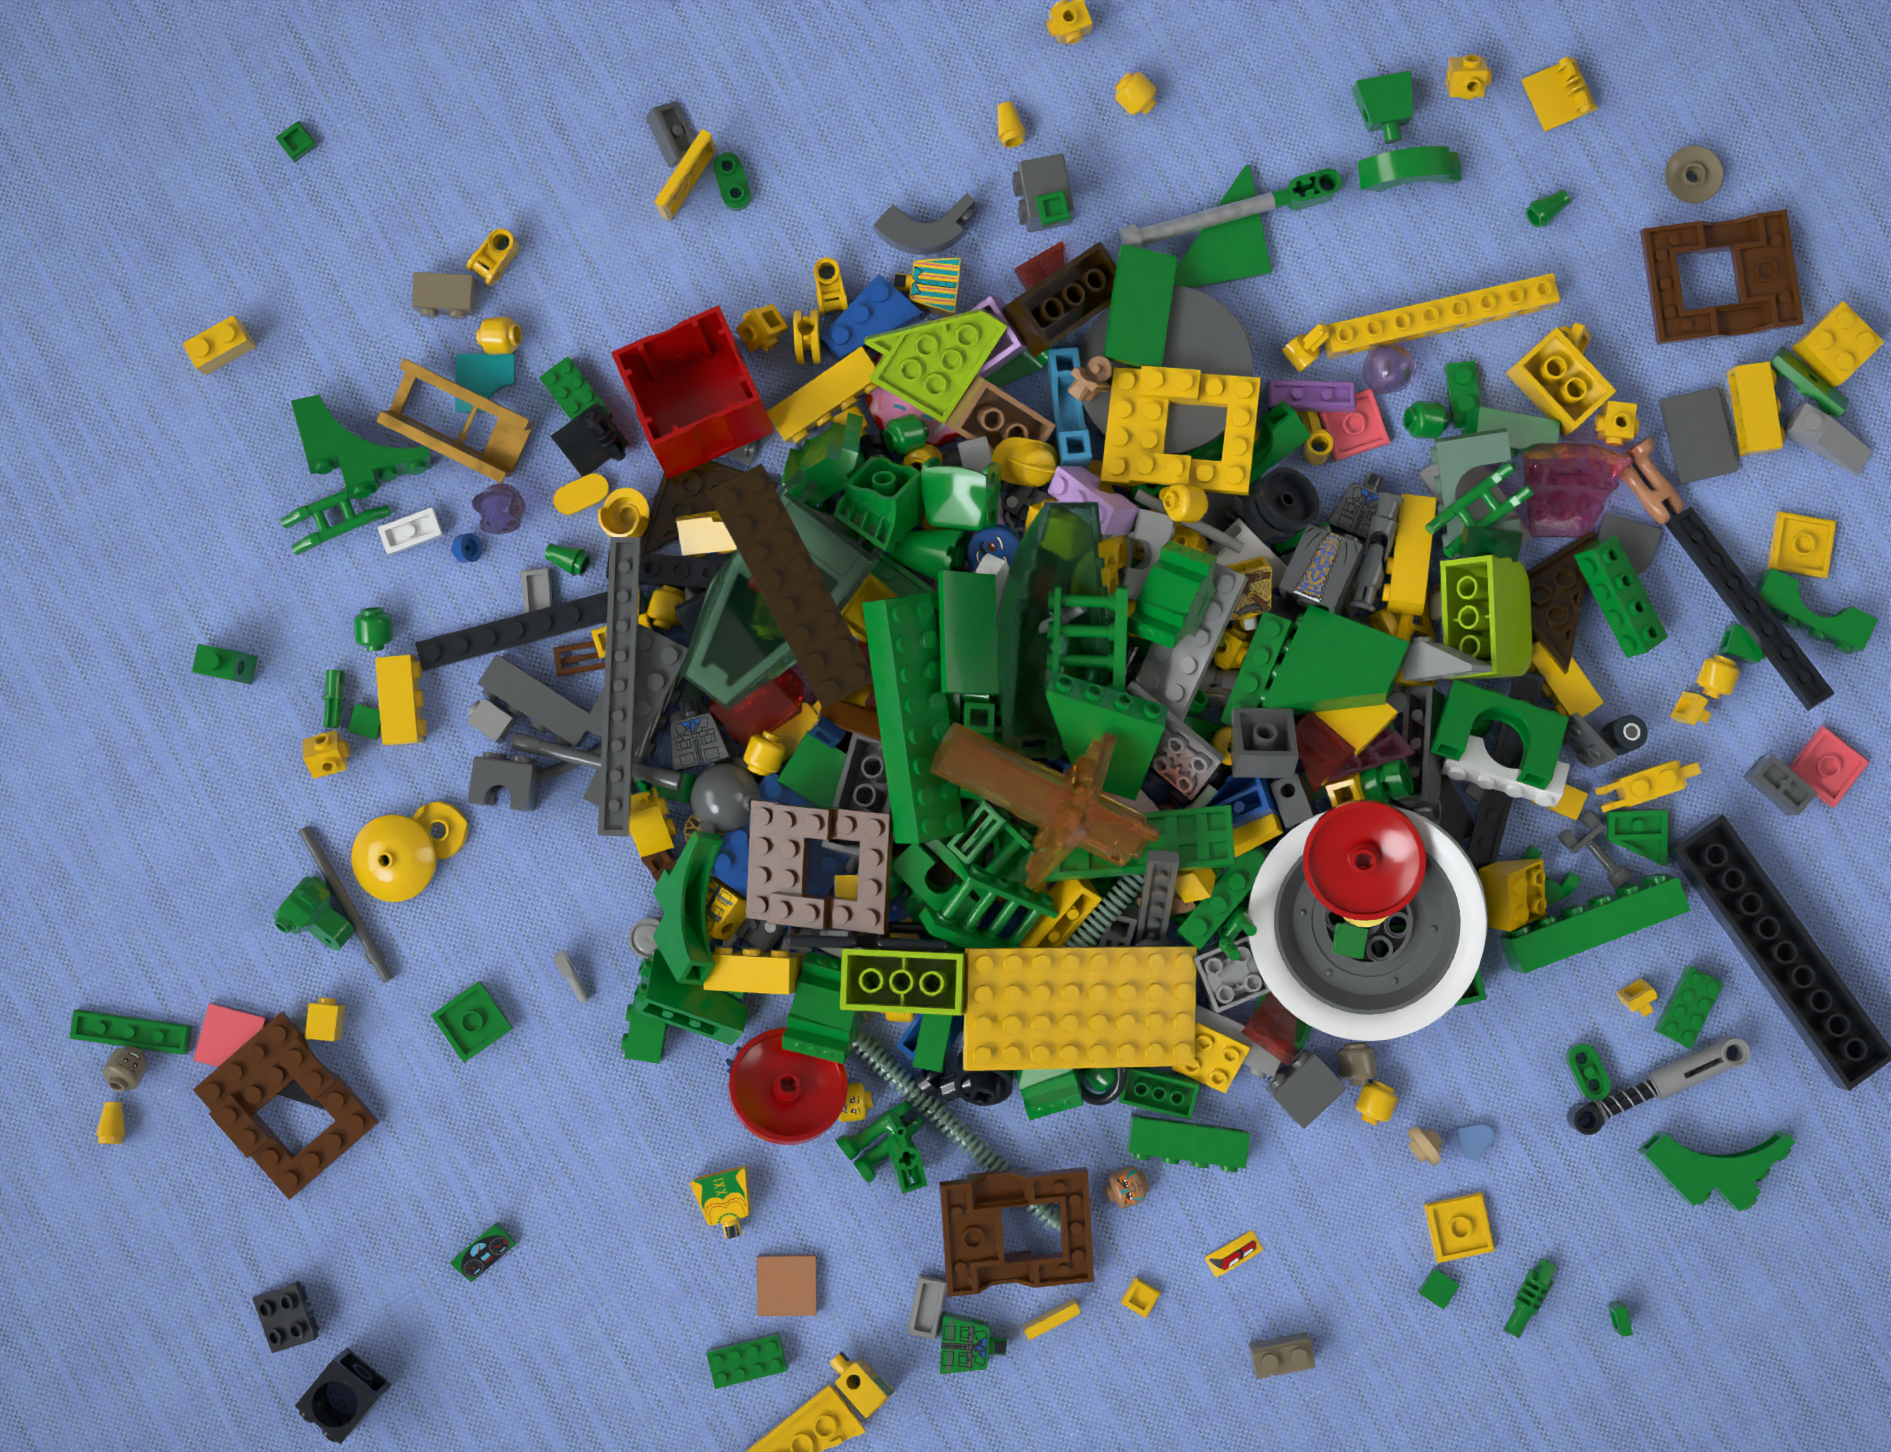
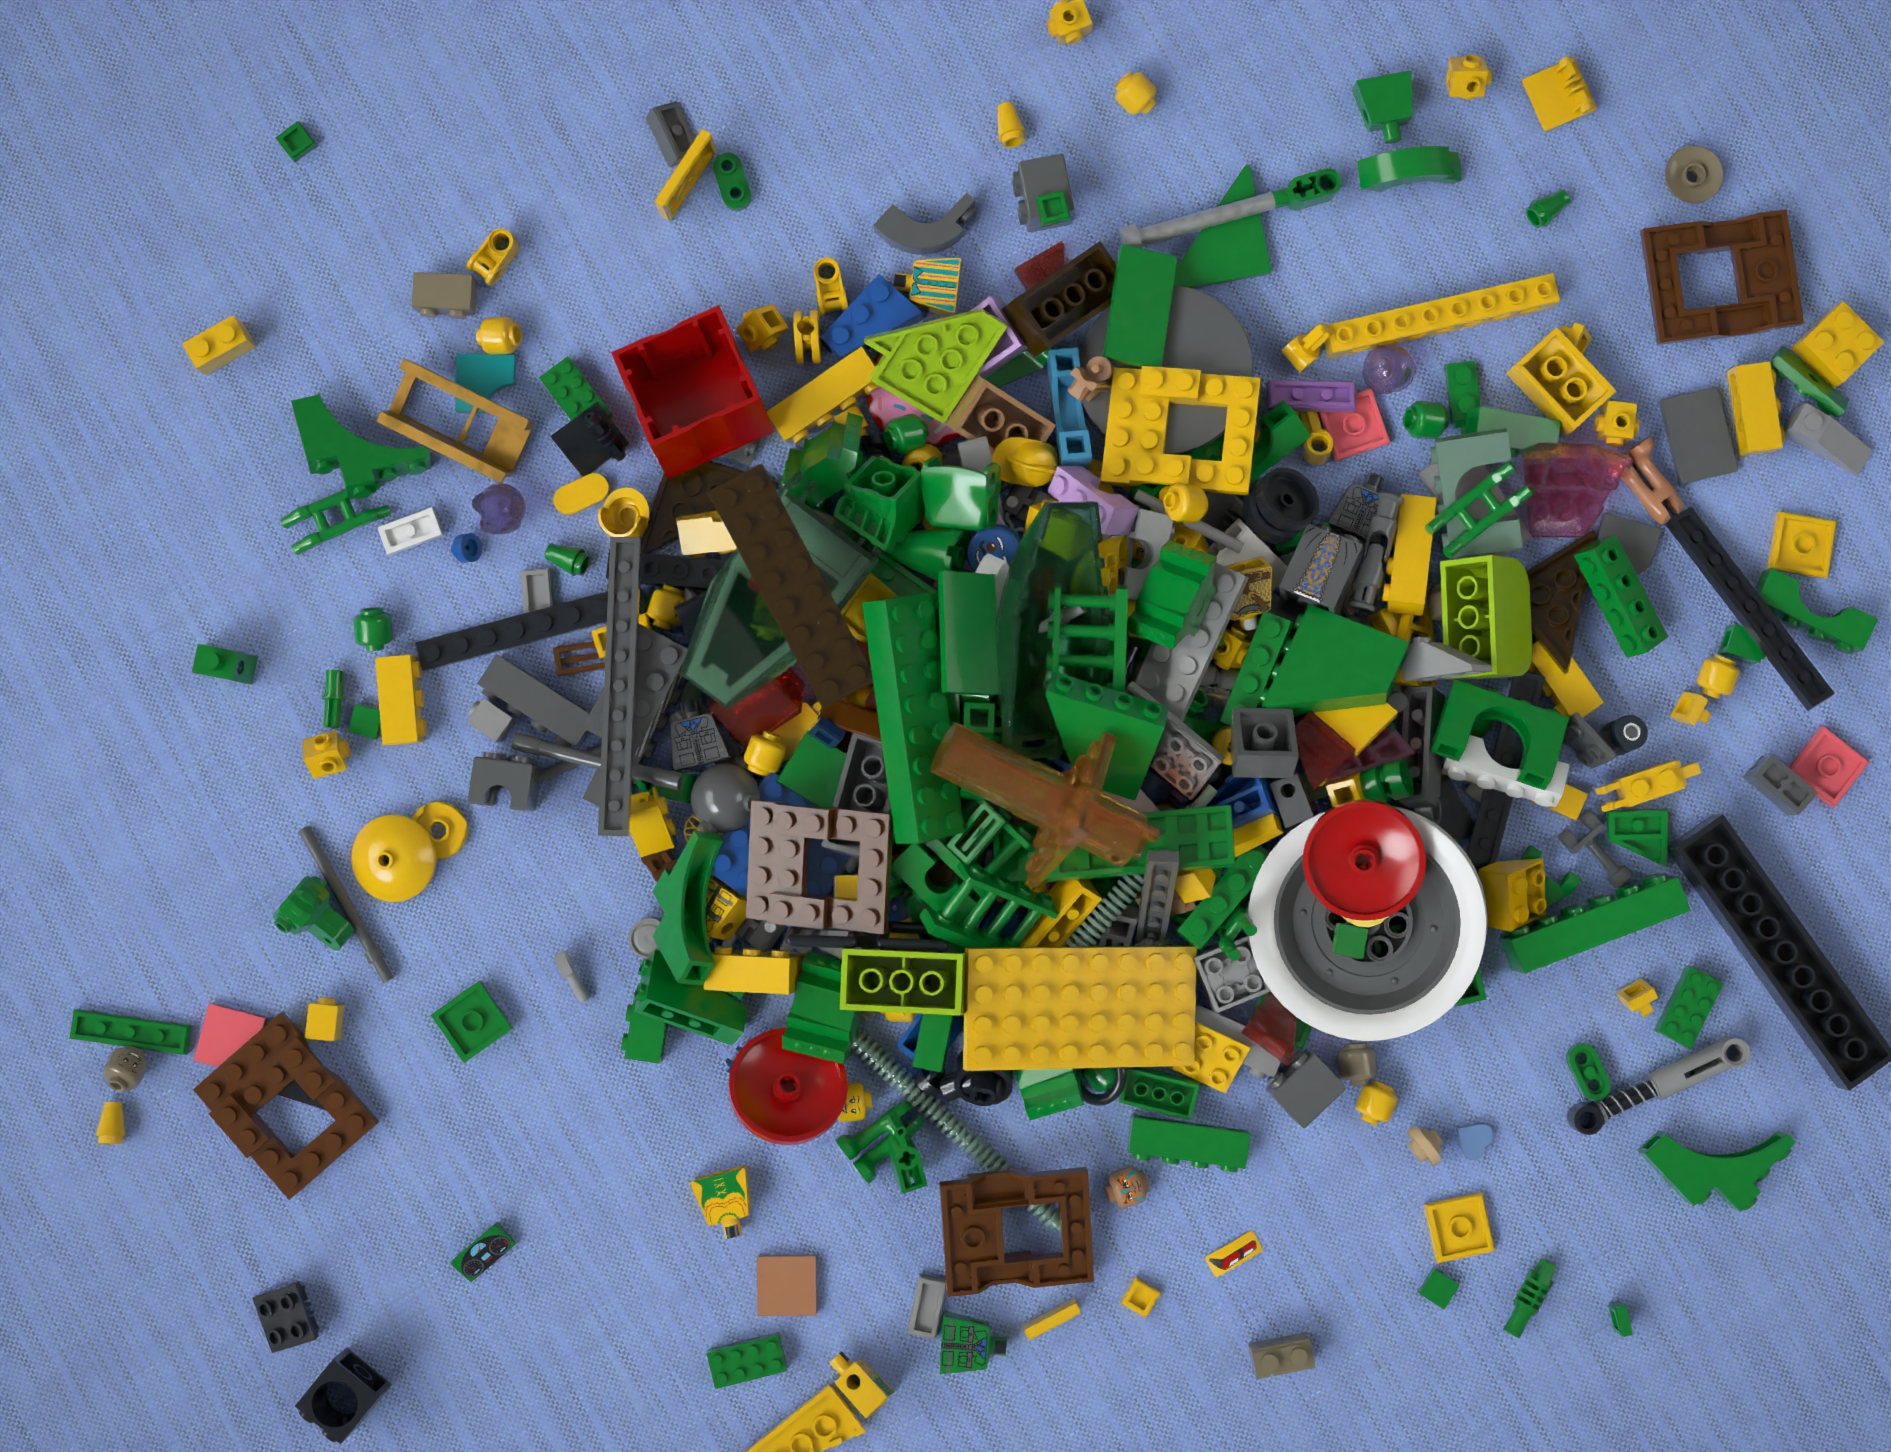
(1490, 541): dark green tile -> none

